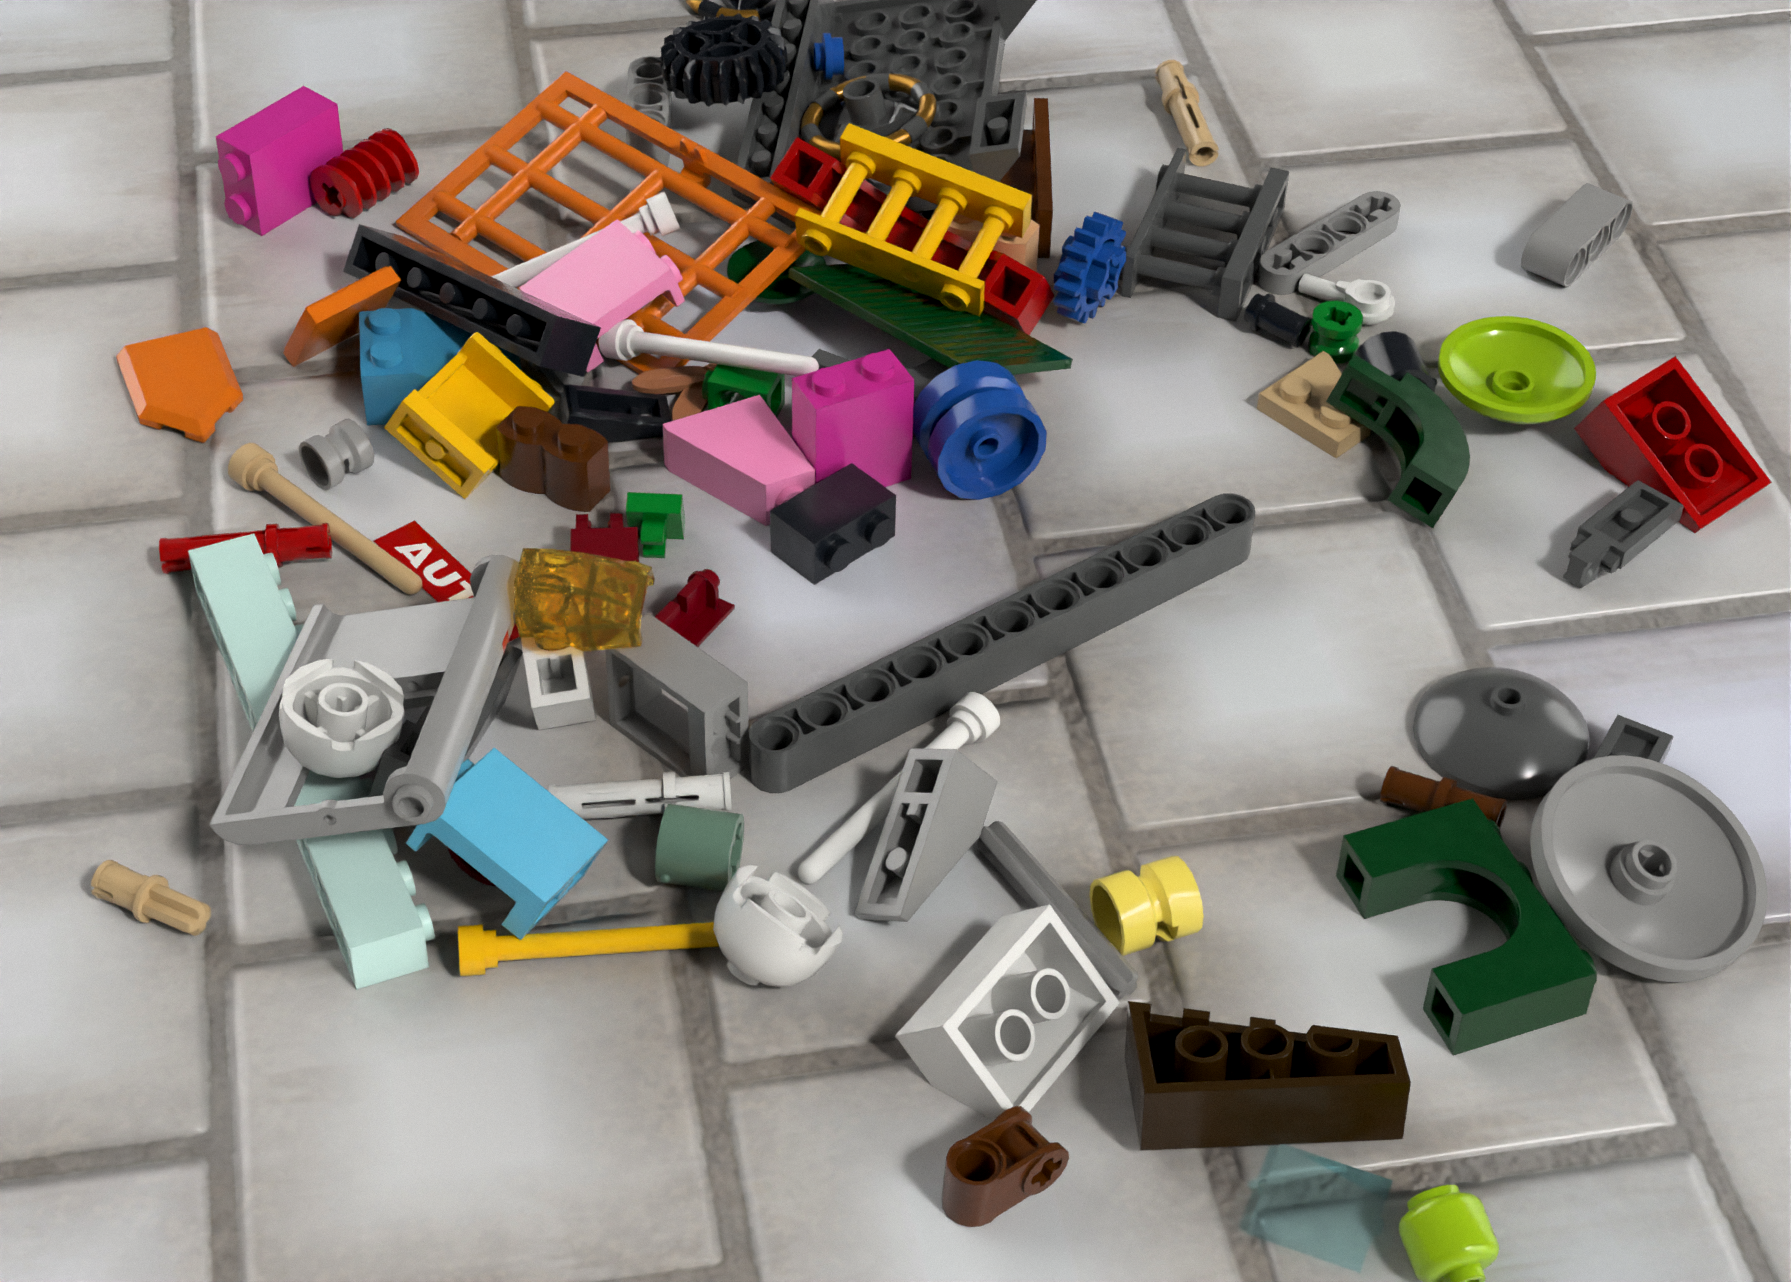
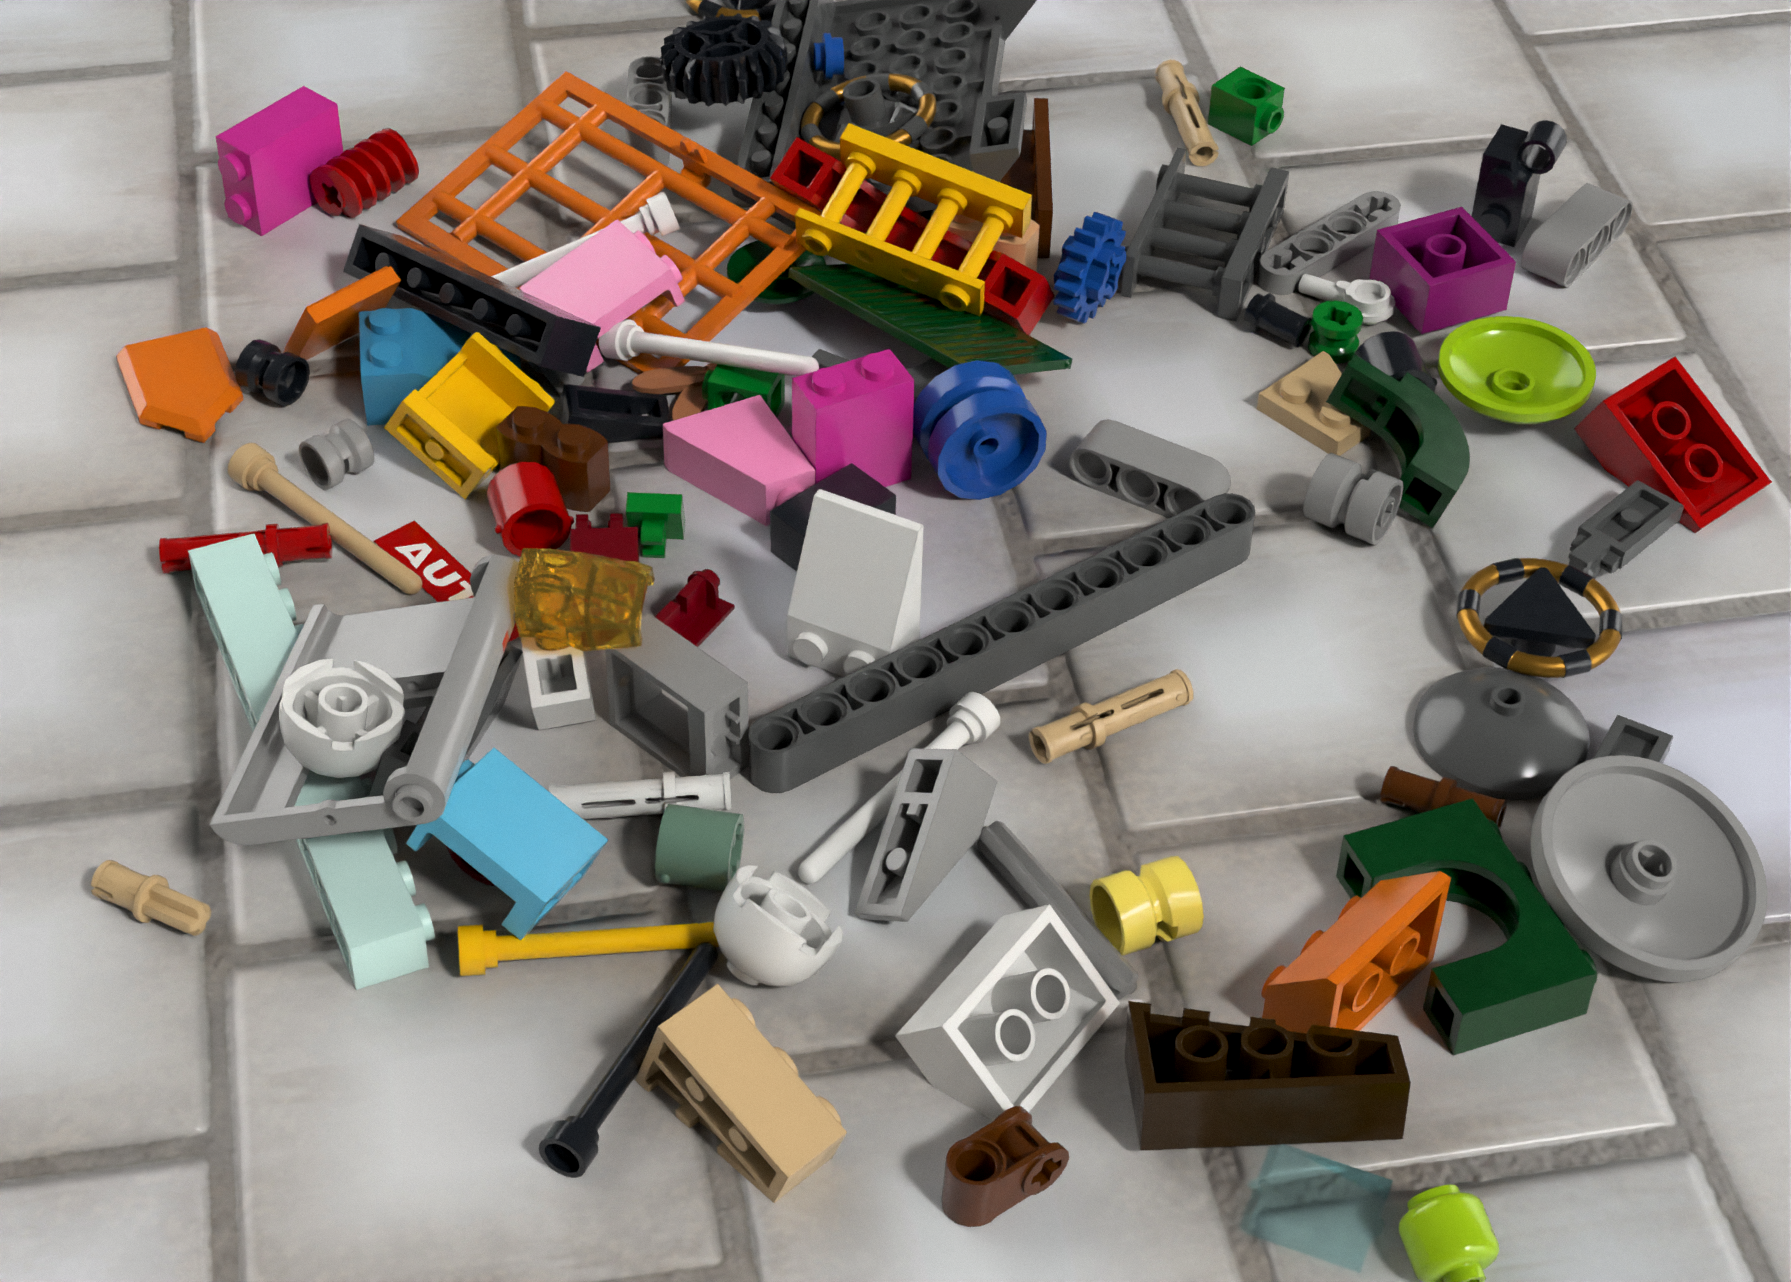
(276, 373): none -> black wheel
(528, 508): none -> red piece
(573, 1142): none -> black piece
(742, 1092): none -> tan wedge
(854, 586): none -> white slope
(1091, 724): none -> tan pin
(1146, 469): none -> light grey beam
(1246, 106): none -> green brick
(1357, 500): none -> light grey wheel
(1361, 958): none -> orange slope
(1442, 269): none -> magenta brick
(1512, 176): none -> black hinge
(1539, 618): none -> black piece

